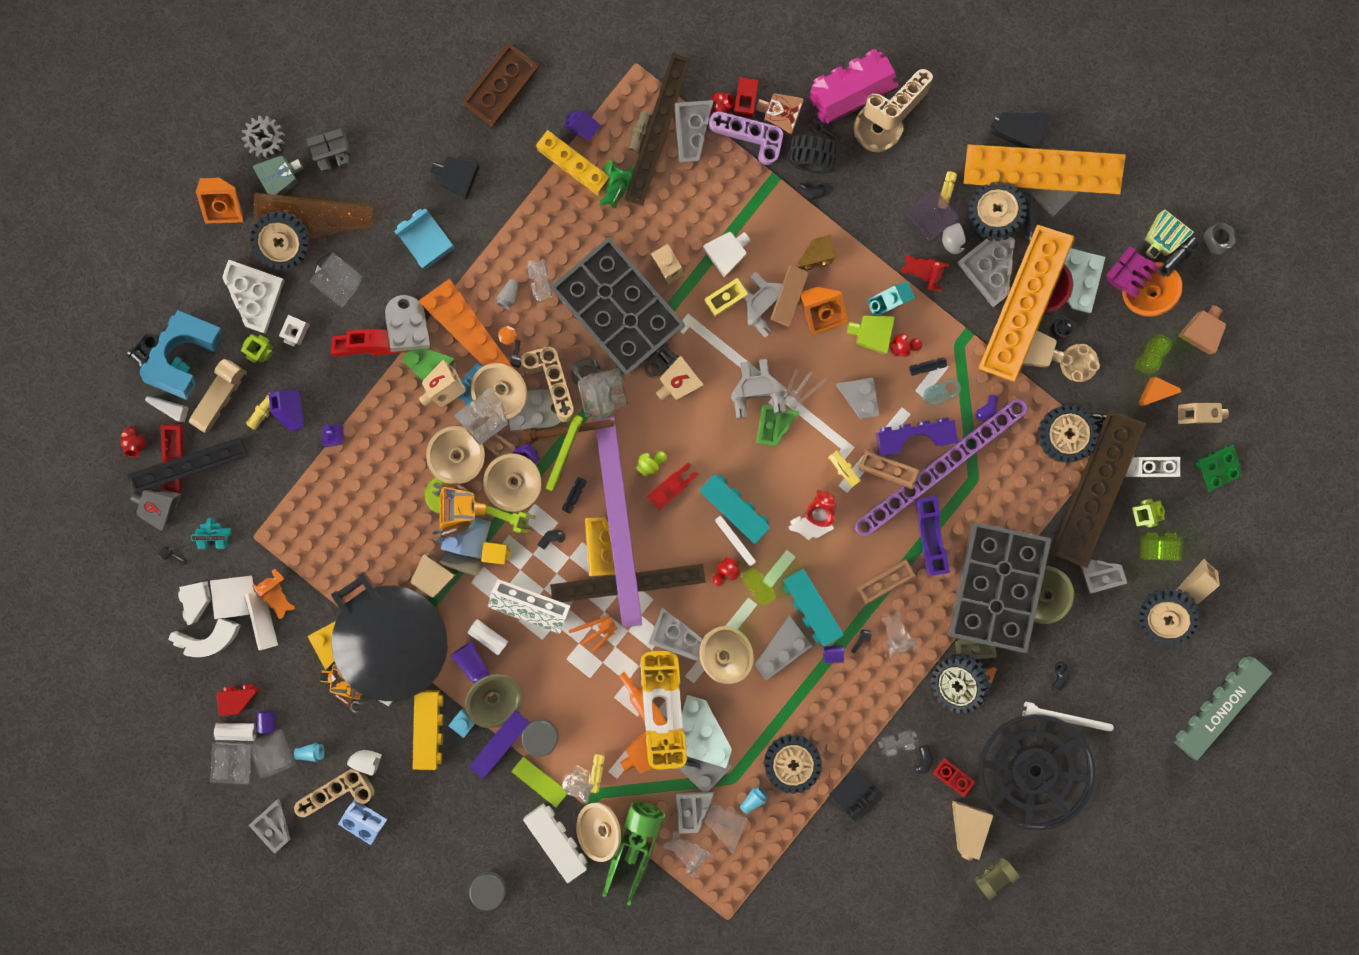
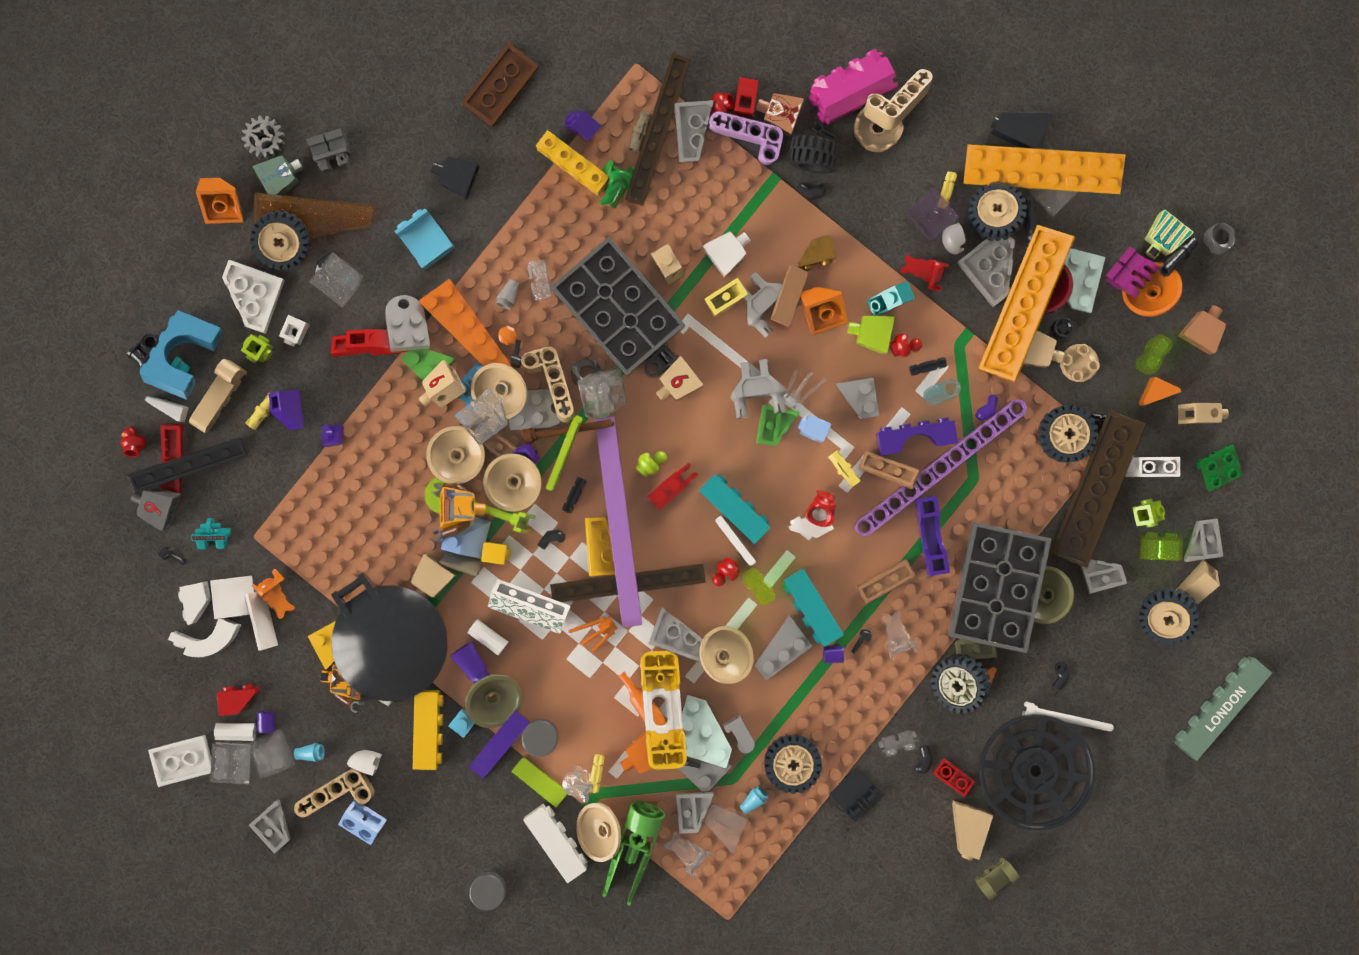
(181, 760): none -> white tile
(744, 739): none -> light grey leg
(814, 428): none -> light blue brick
(1204, 541): none -> light grey wing

